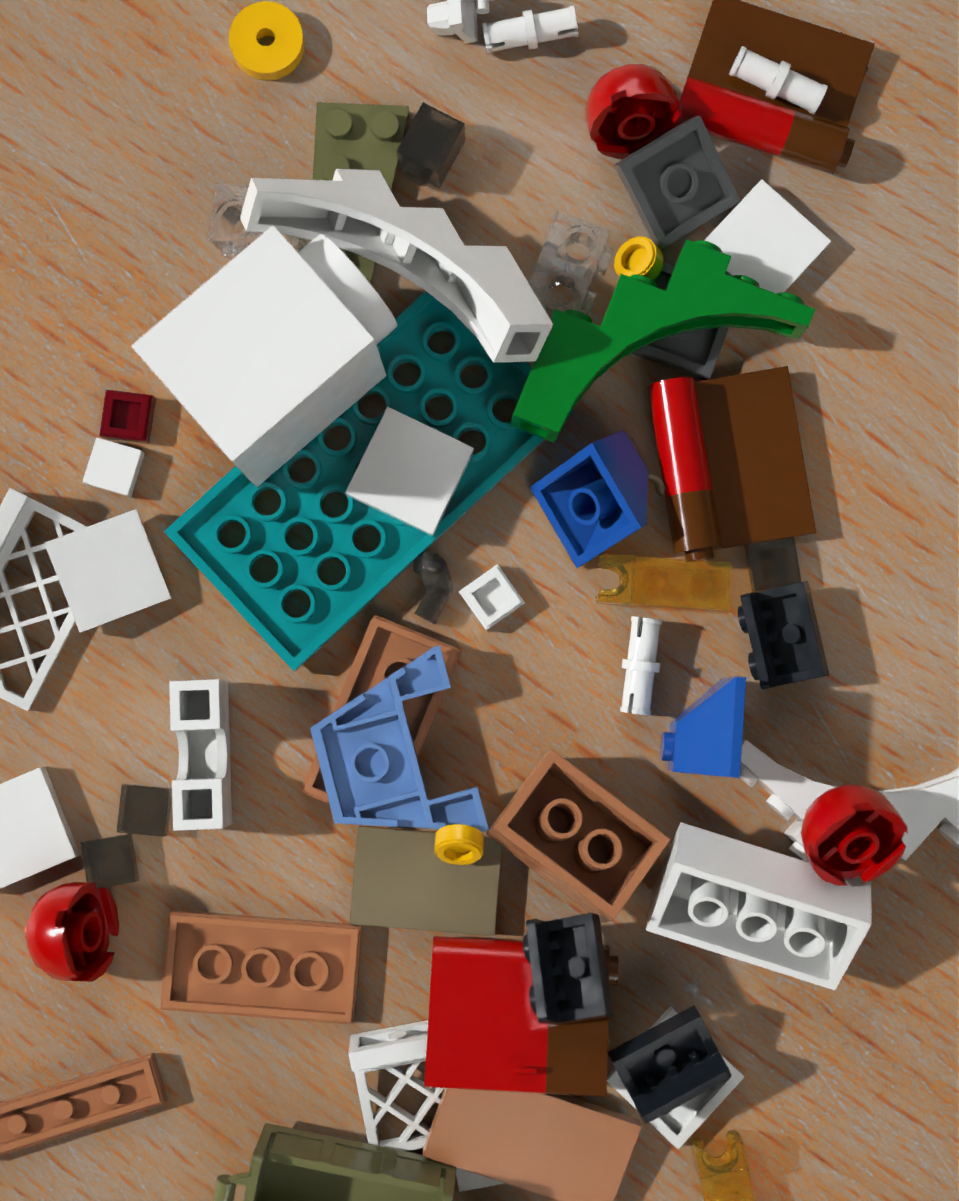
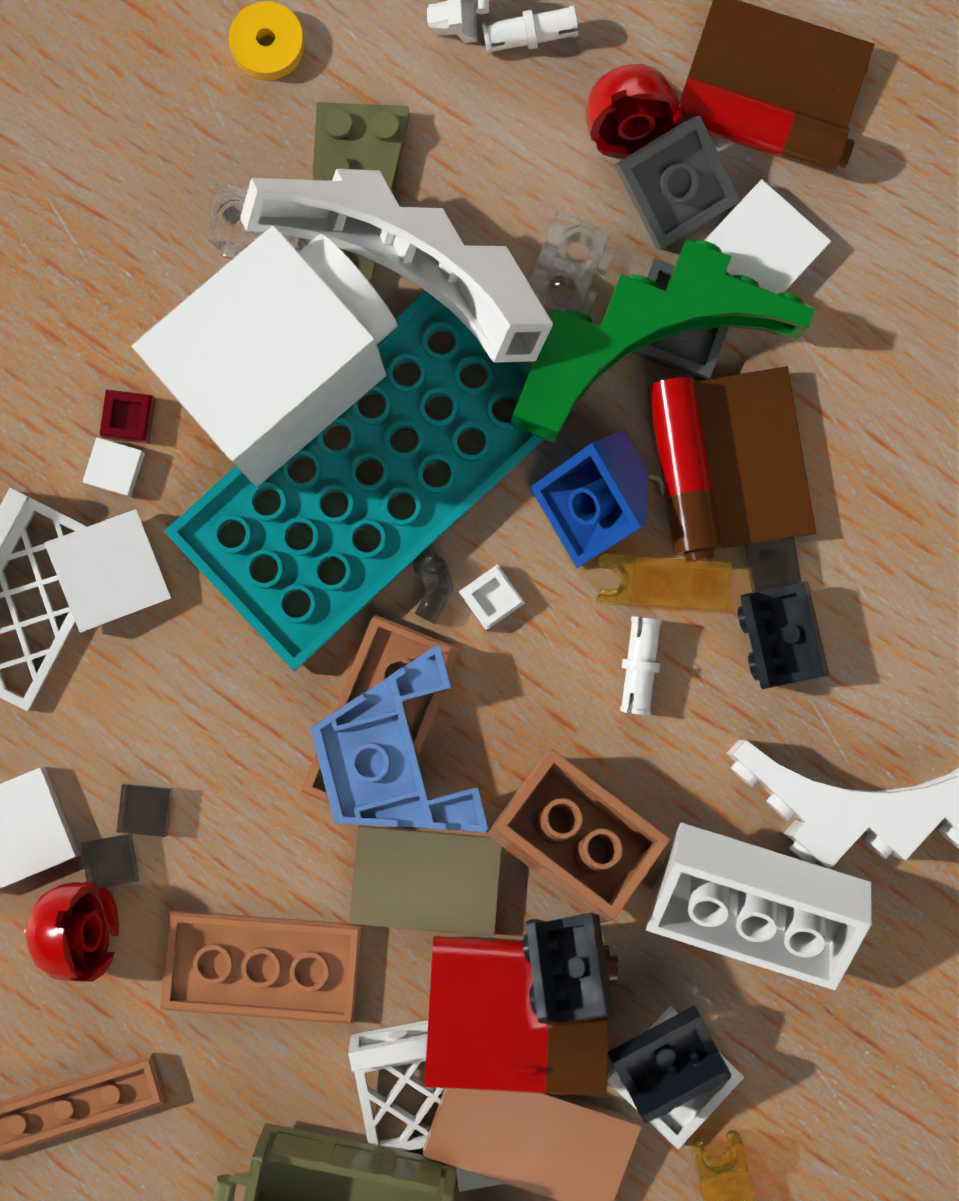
(204, 772): white arch -> none
(410, 471): white tile -> none
(430, 146): clear smoke brick -> none
(459, 844): yellow tile -> none
(639, 257): yellow tile -> none
(709, 732): blue slope -> none
(778, 80): white pin -> none
(852, 834): red cylinder -> none

